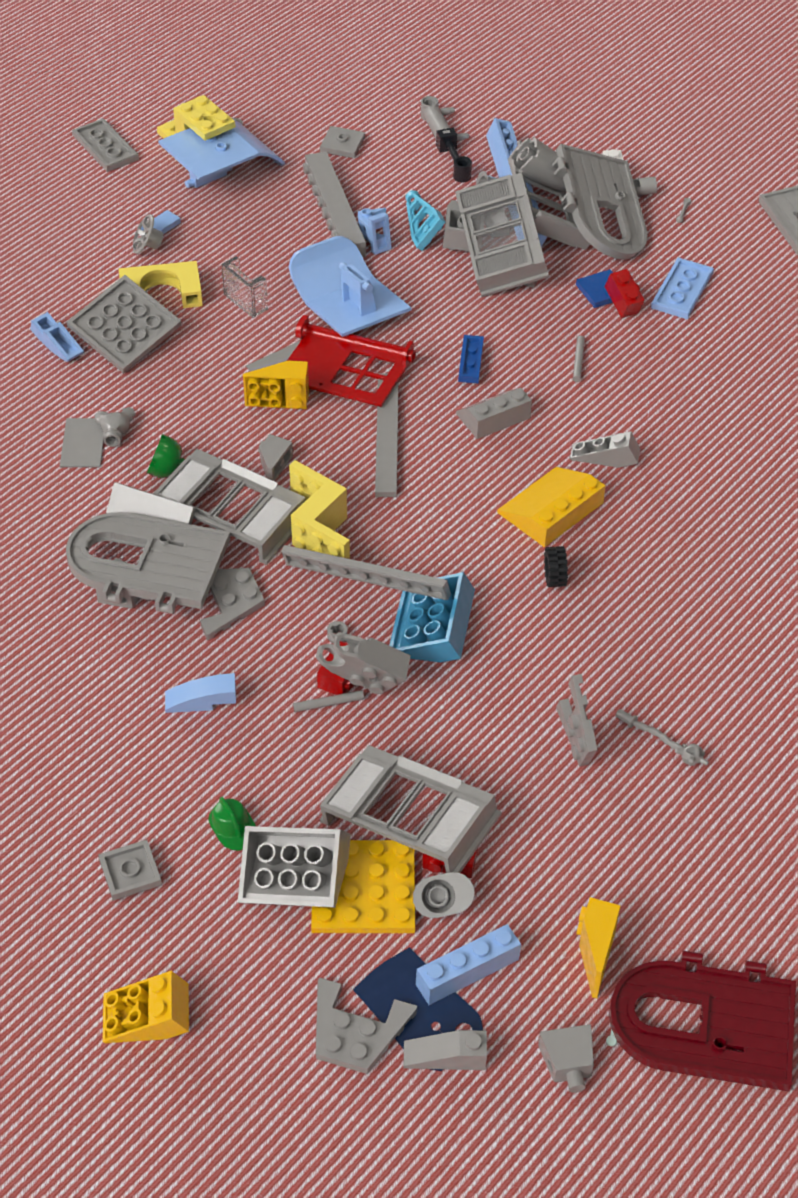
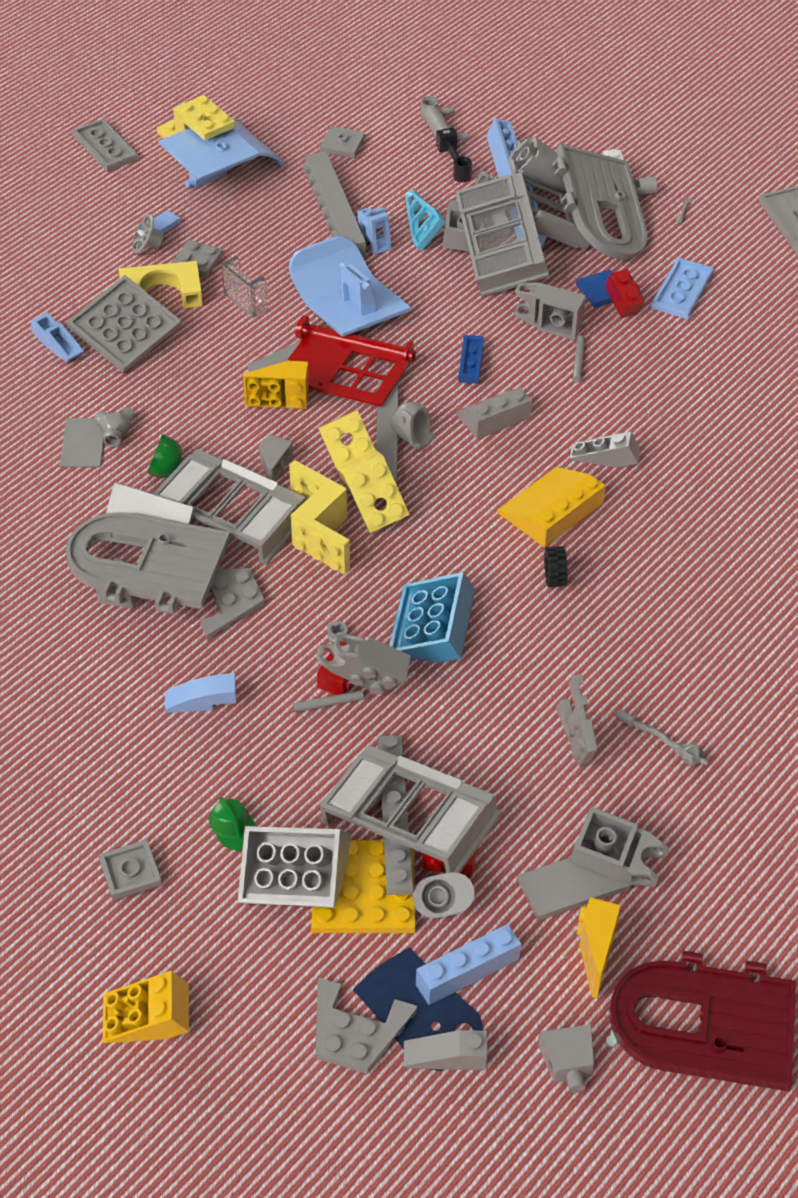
(205, 255): none -> light grey plate
(363, 471): none -> light yellow bracket
(366, 572): light grey tile -> none
(397, 855): none -> light grey plate
(413, 424): none -> light grey helmet
(551, 309): none -> light grey brick
(565, 887): none -> light grey tile
(617, 848): none -> light grey brick

